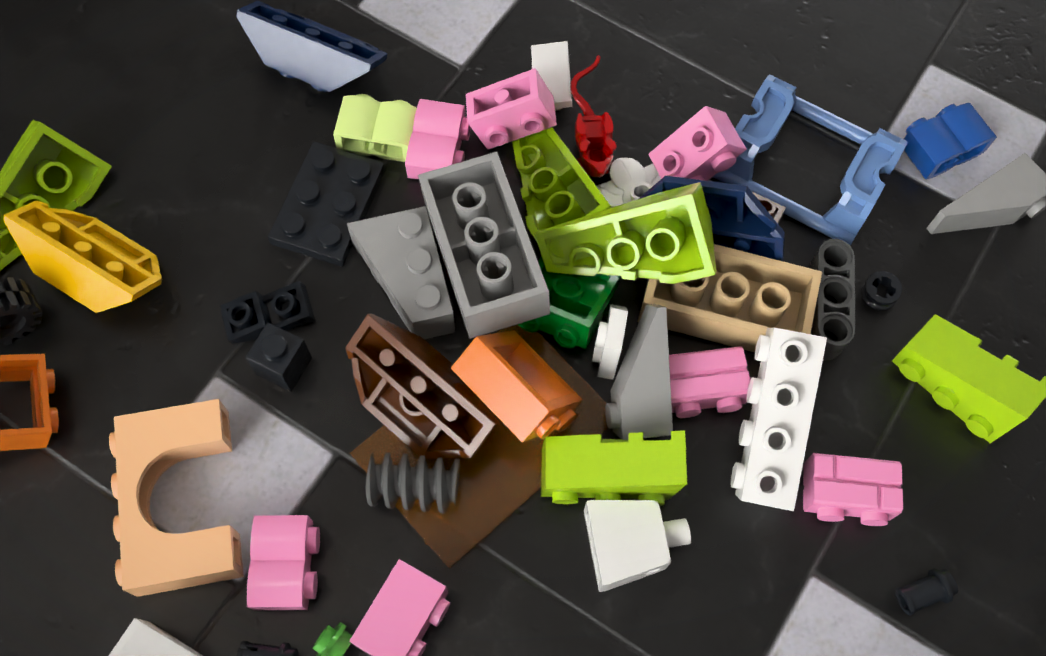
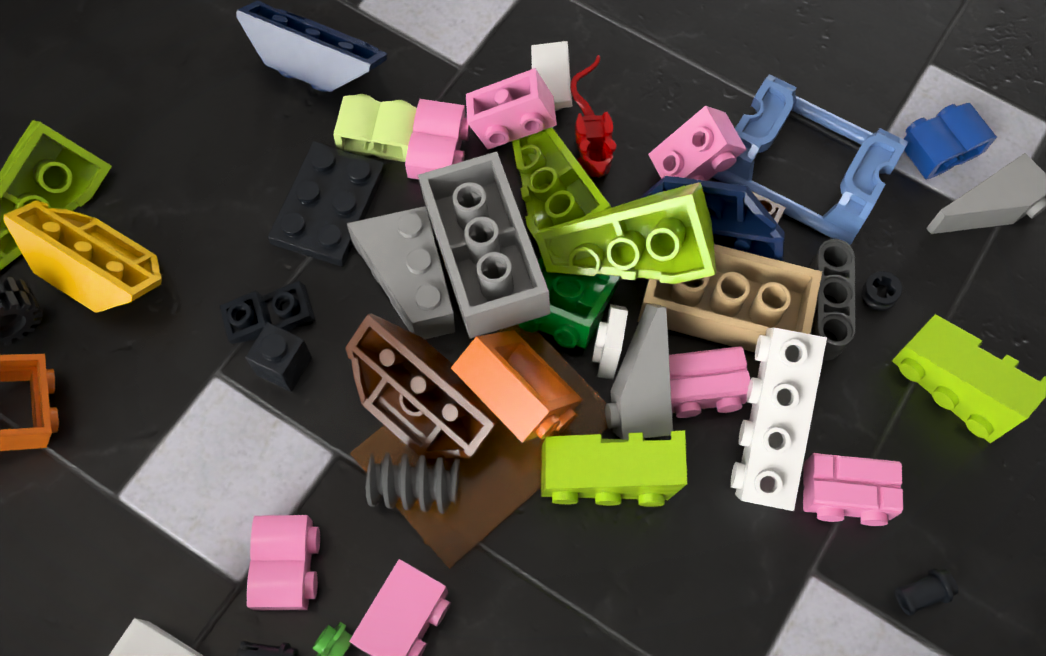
(143, 450): light nougat arch -> none
(628, 181): white plate -> none
(630, 539): white torso -> none

